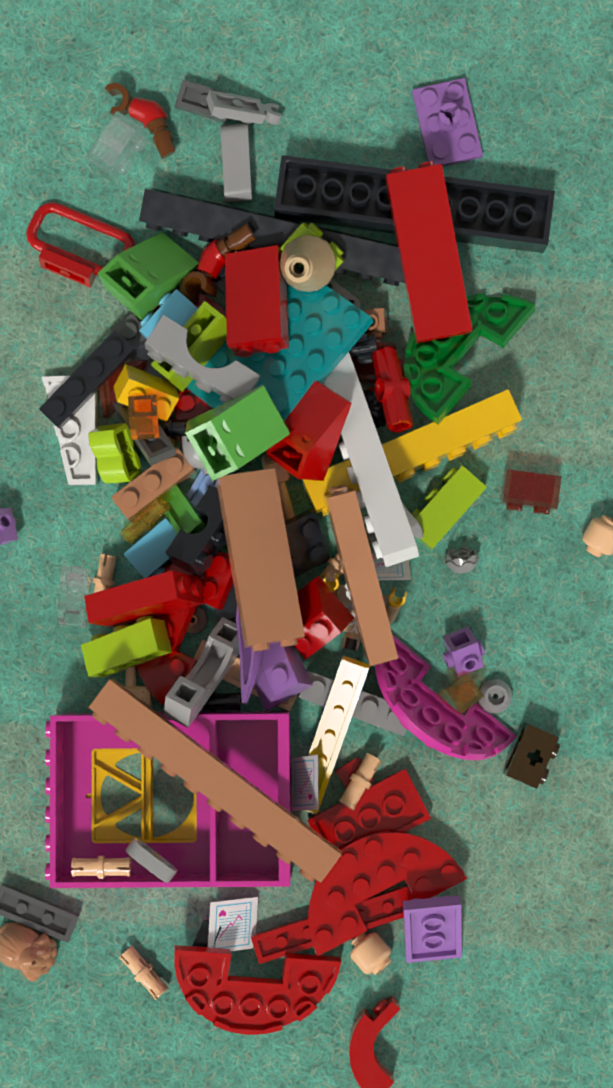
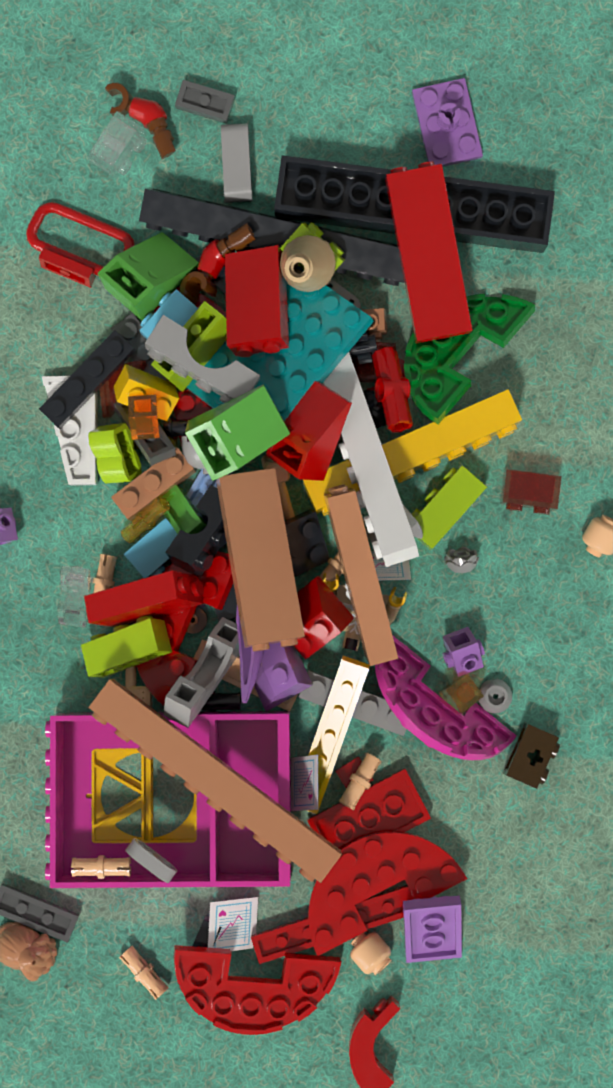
(242, 108): light grey plate -> none

